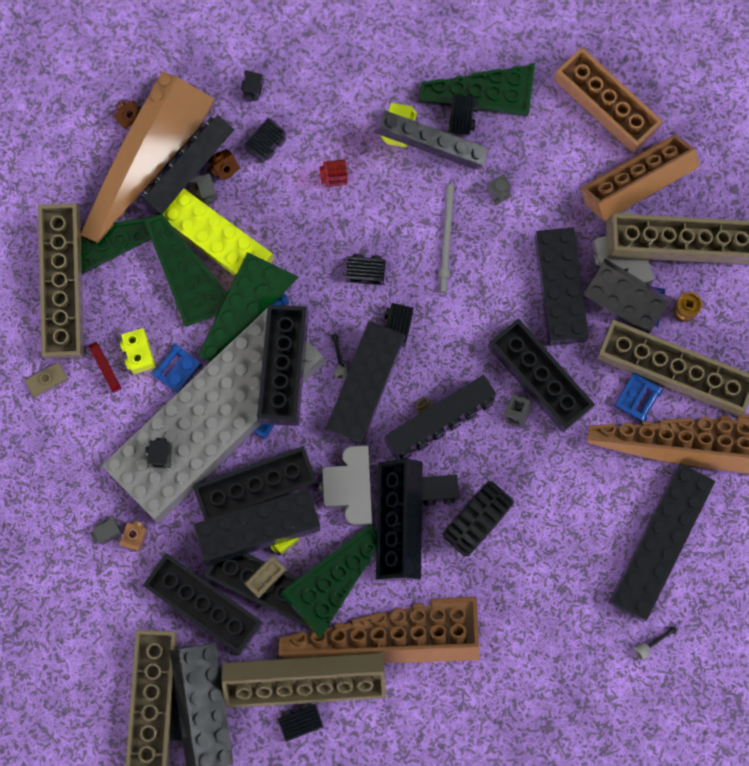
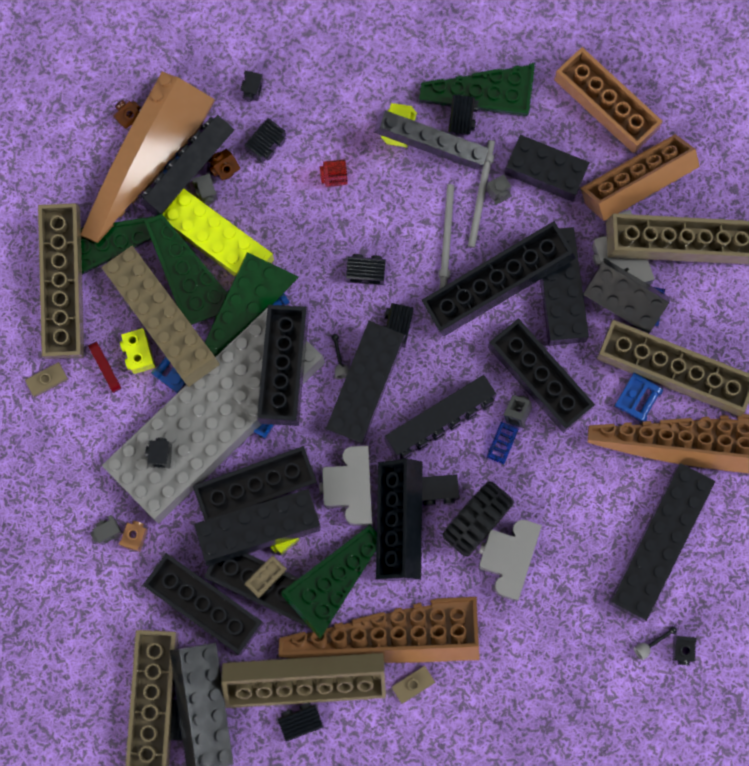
(160, 316): none -> dark tan brick
(413, 684): none -> dark tan plate
(423, 404): dark tan plate -> none
(481, 194): none -> light grey bar
(490, 455): none -> clear blue slope
(498, 278): none -> black brick
(510, 557): none -> light grey brick
(546, 168): none -> black brick
(679, 643): none -> black brick
(687, 307): pearl gold wheel -> none

